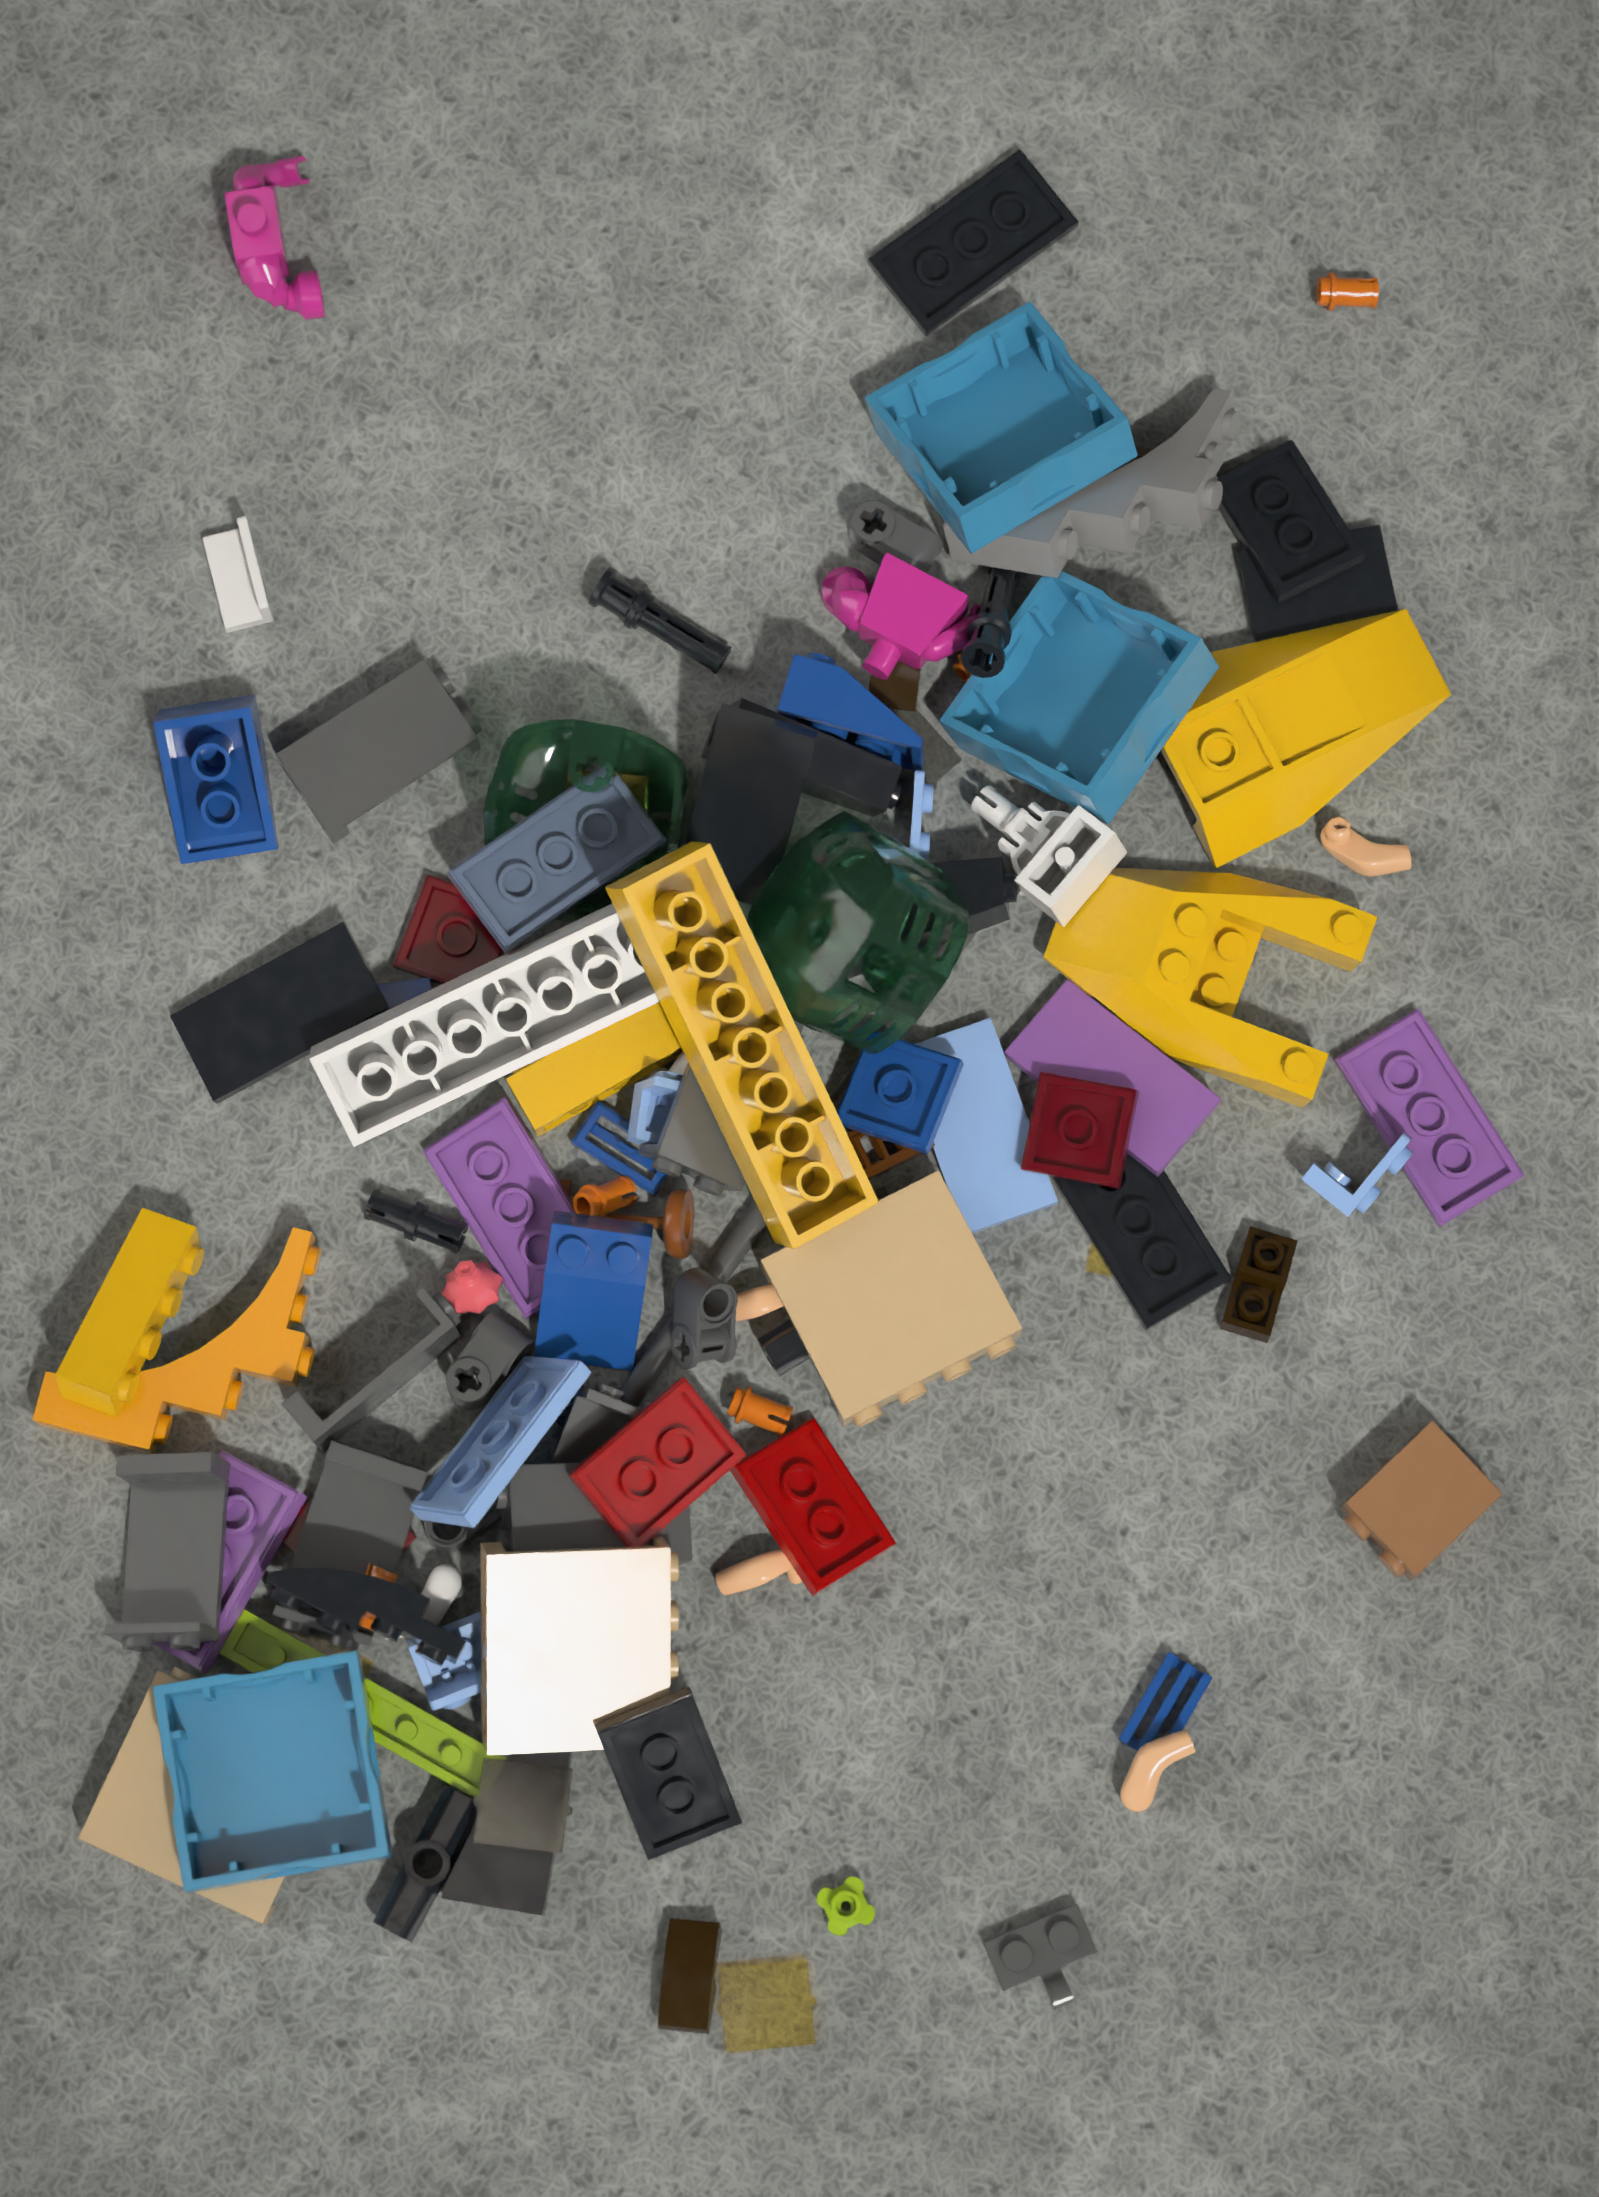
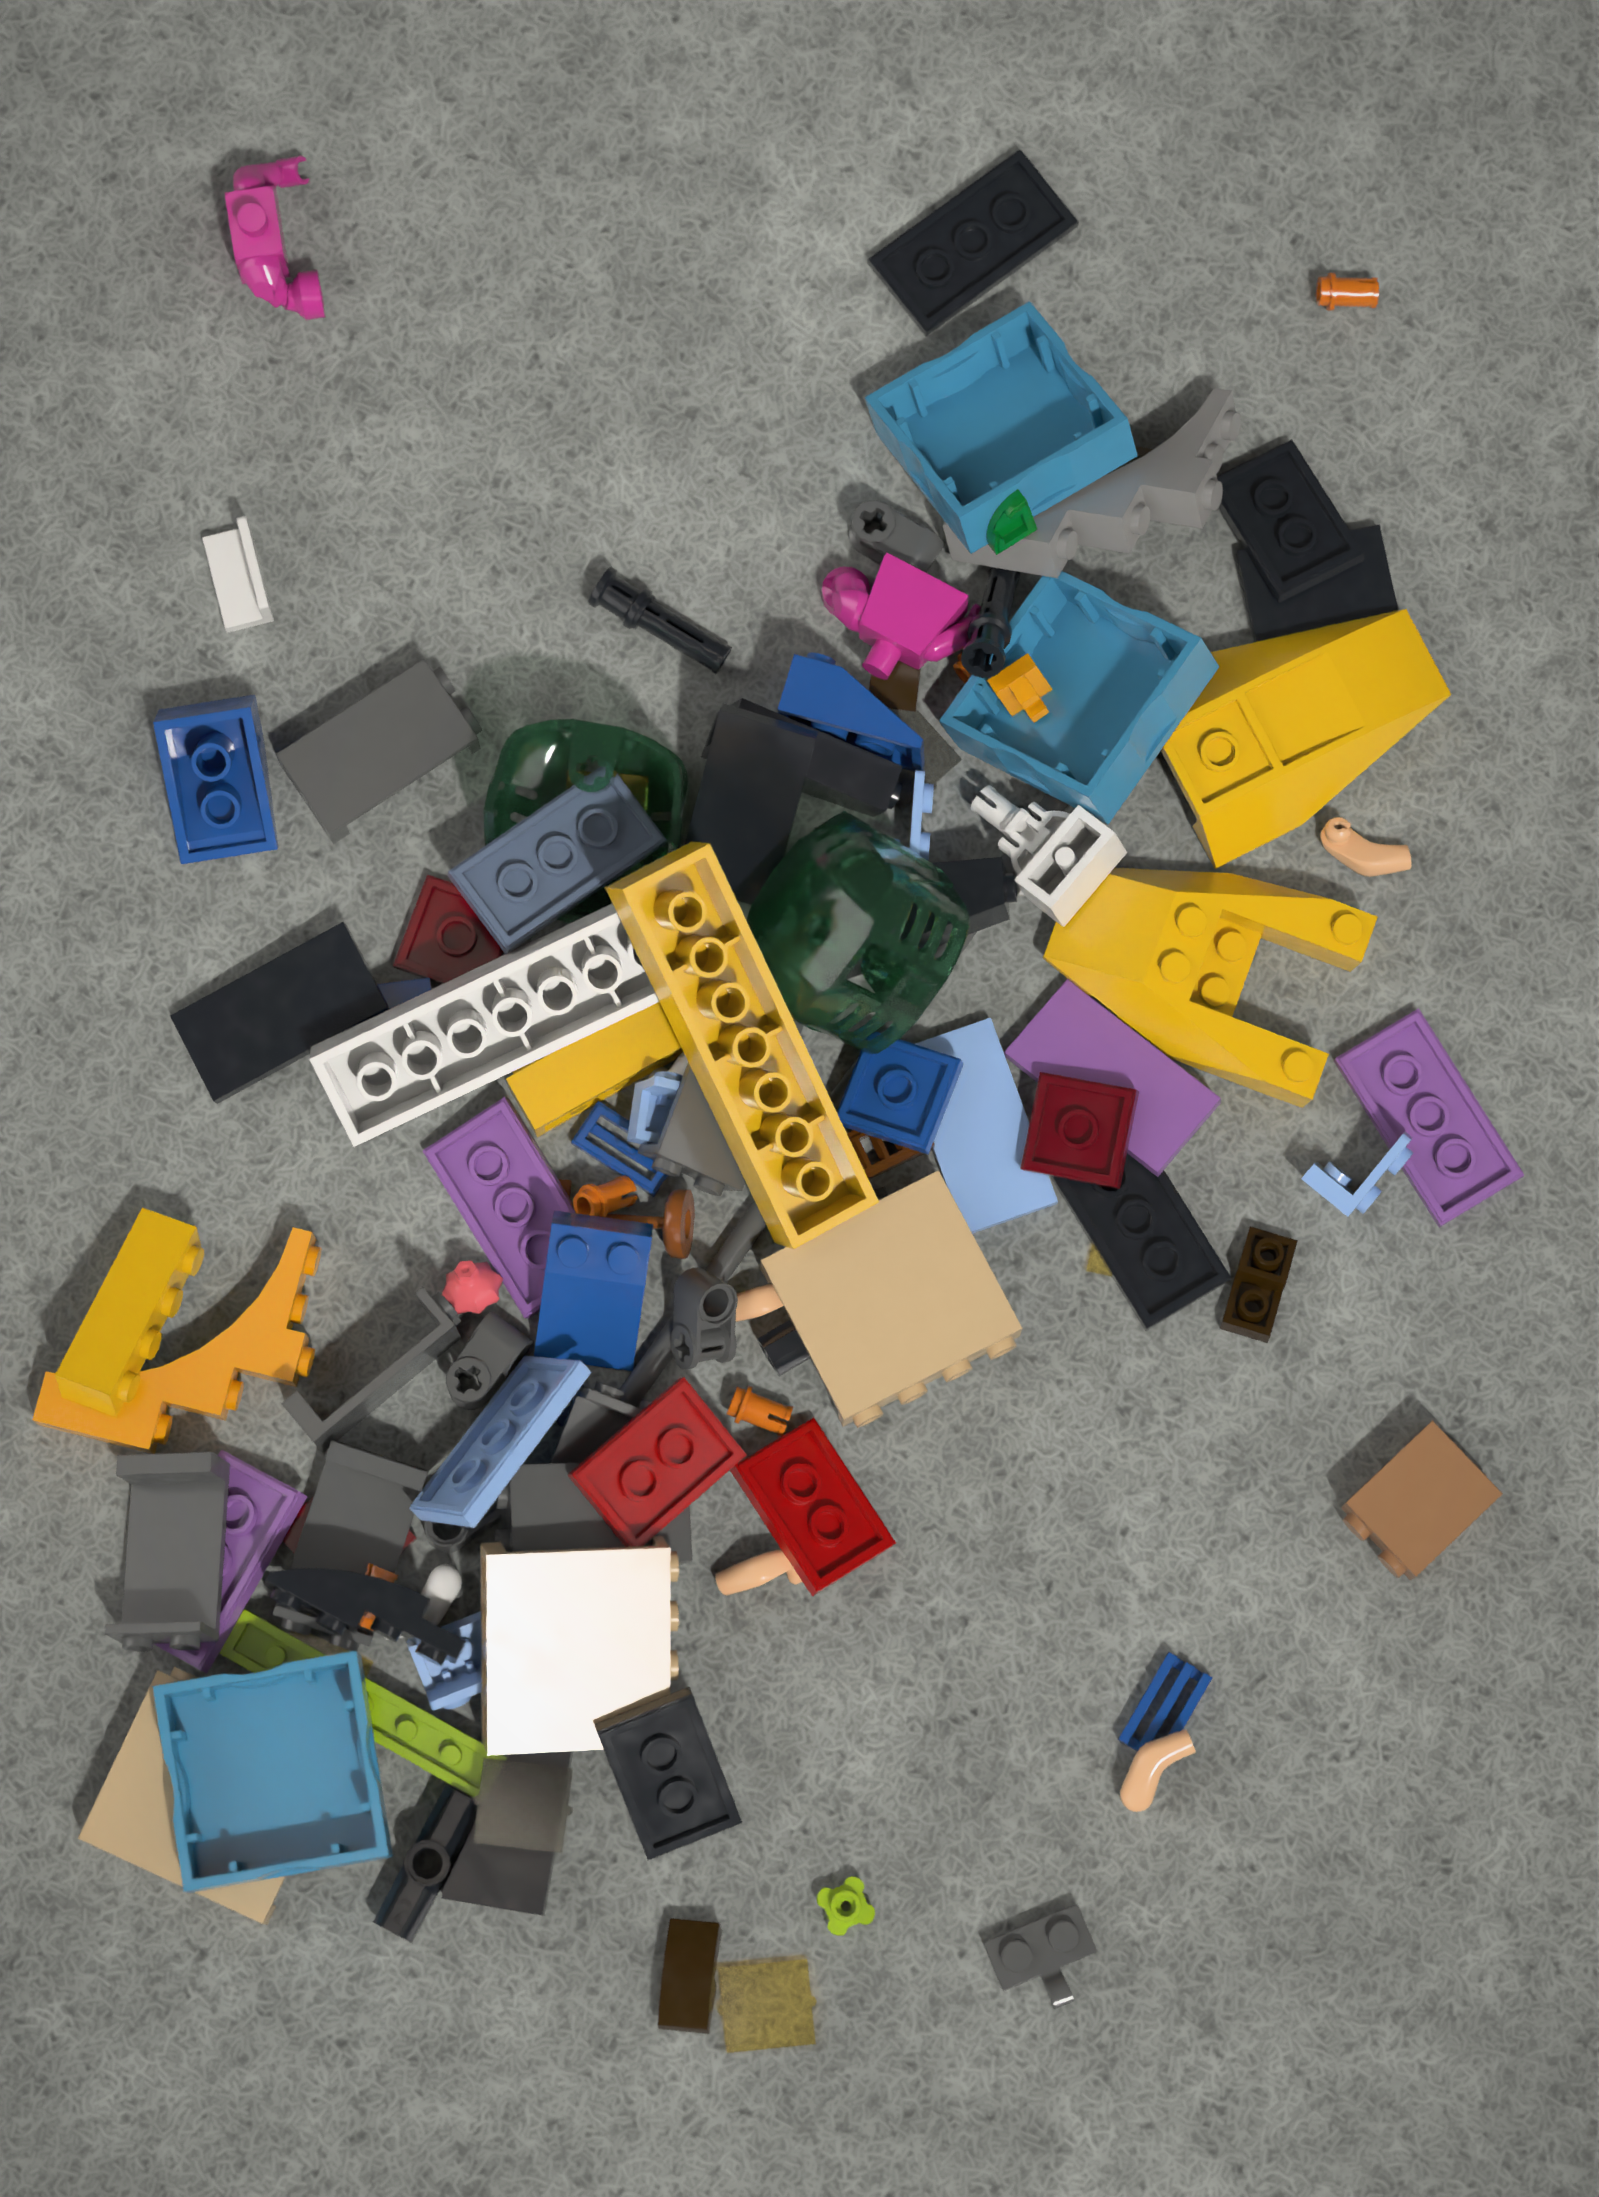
(416, 1221): black pin -> none
(1010, 523): none -> green tile
(1021, 688): none -> light orange tile

